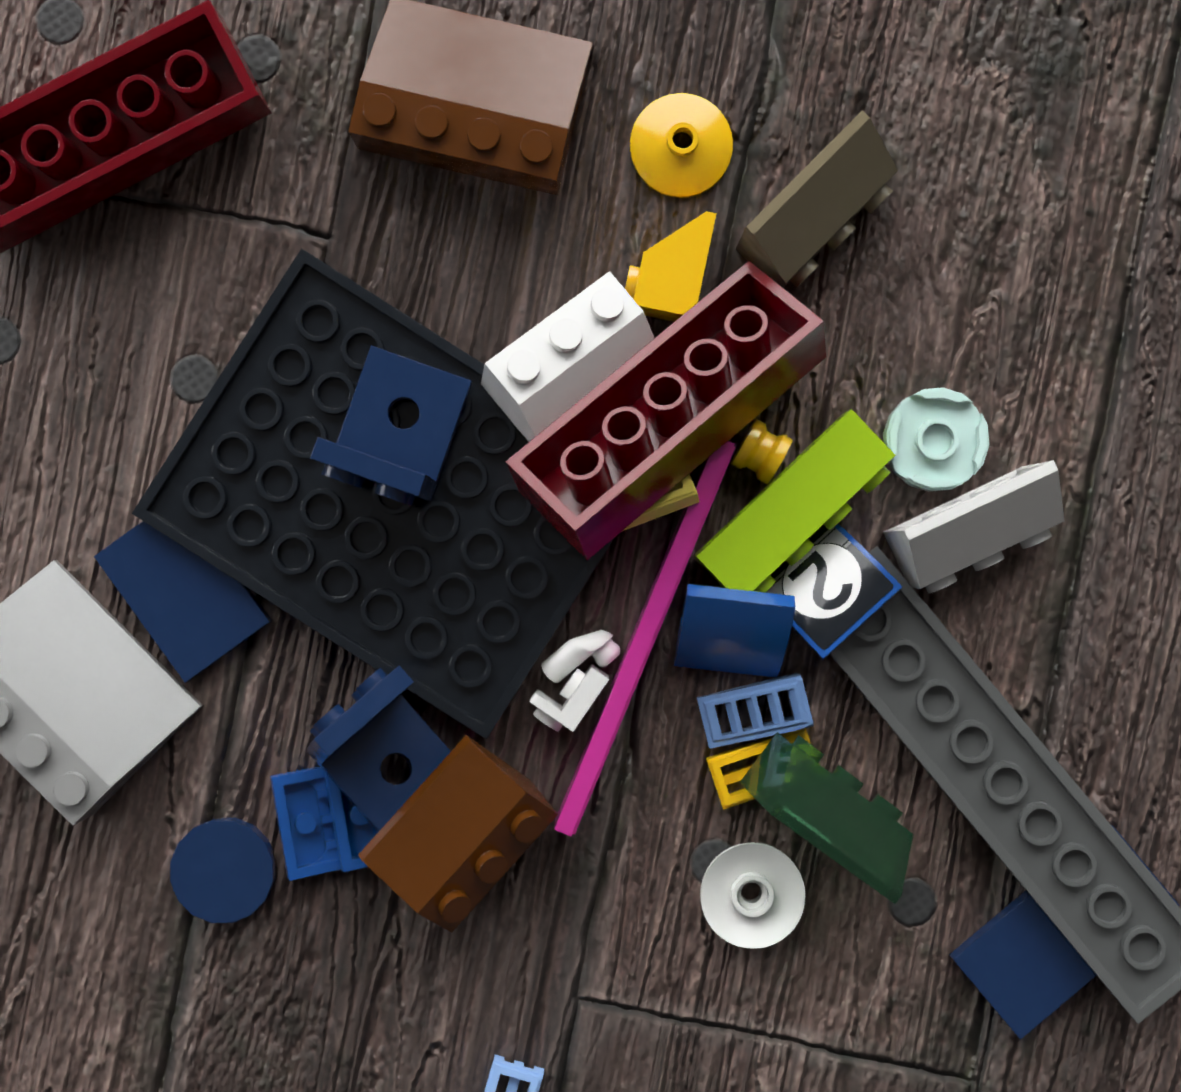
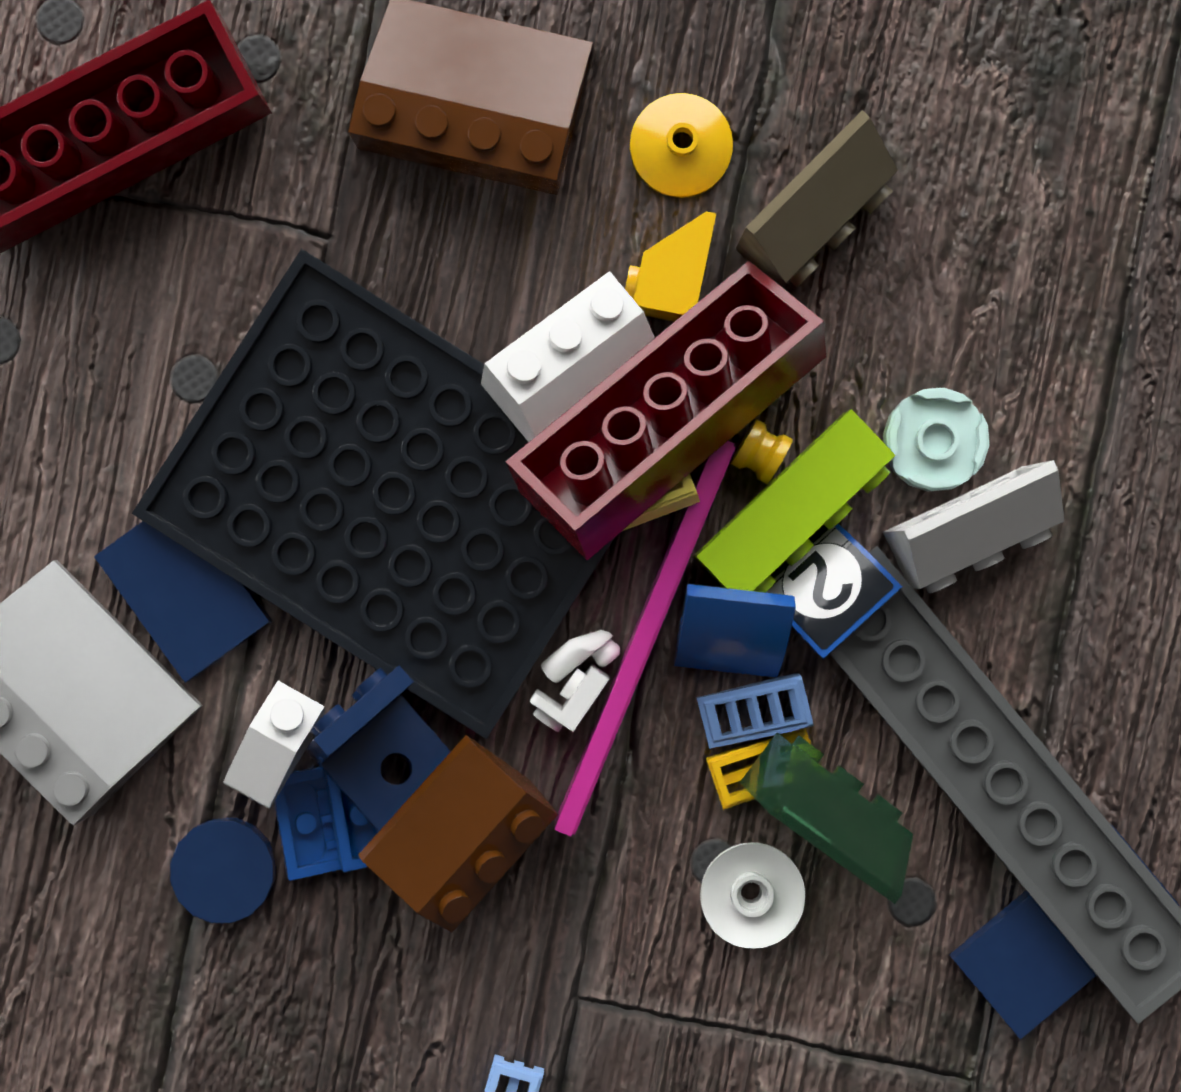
(273, 744): none -> white slope
(372, 448): dark blue bracket -> none

